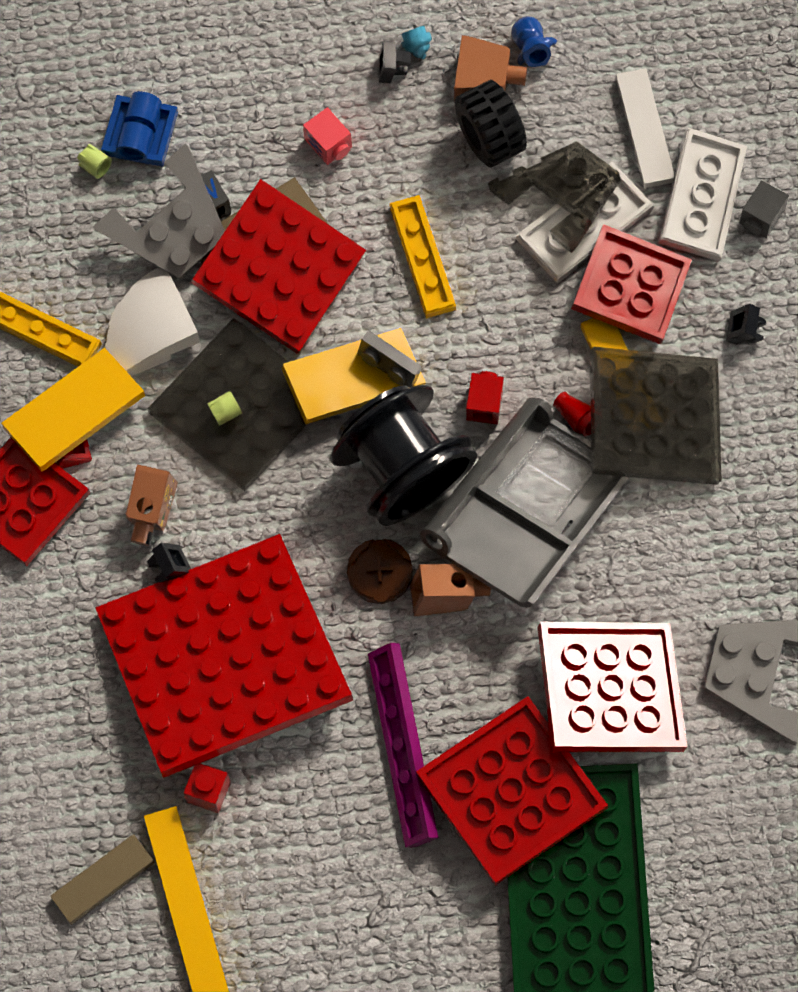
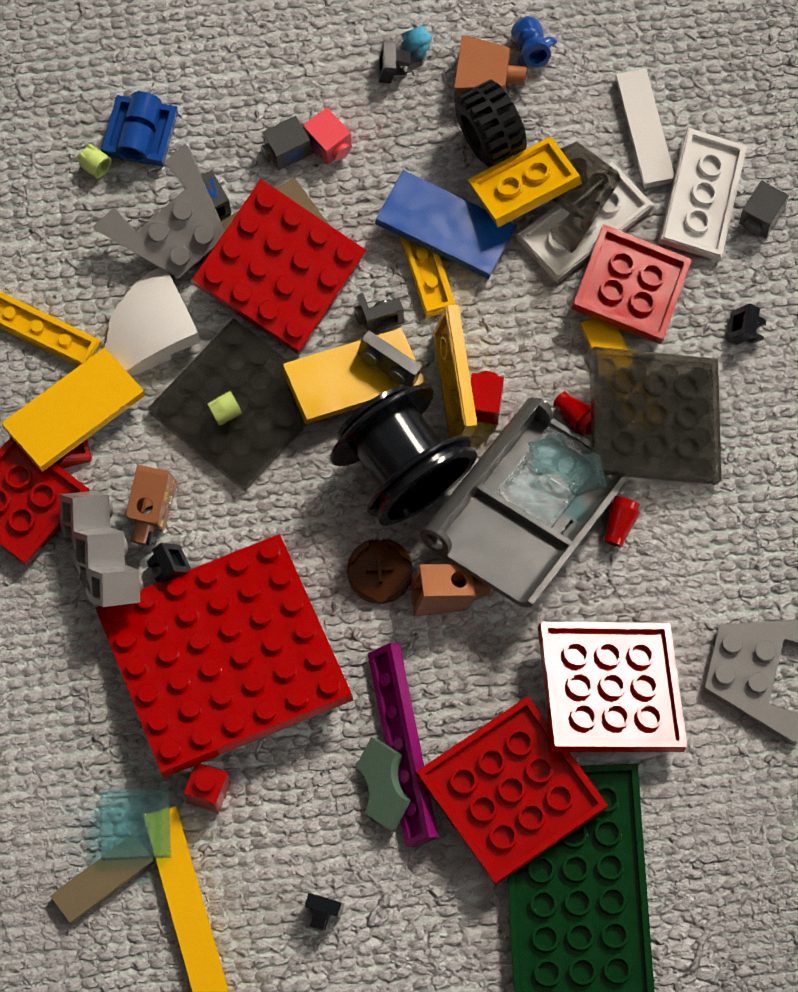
(99, 549): none -> light grey brick
(135, 824): none -> clear light blue tile
(286, 143): none -> dark grey brick
(323, 908): none -> black tile
(381, 316): none -> dark grey bracket
(386, 799): none -> sand green tile
(444, 224): none -> blue tile
(454, 374): none -> yellow tile
(524, 181): none -> yellow plate
(579, 471): none -> clear light blue tile
(621, 519): none -> red cone

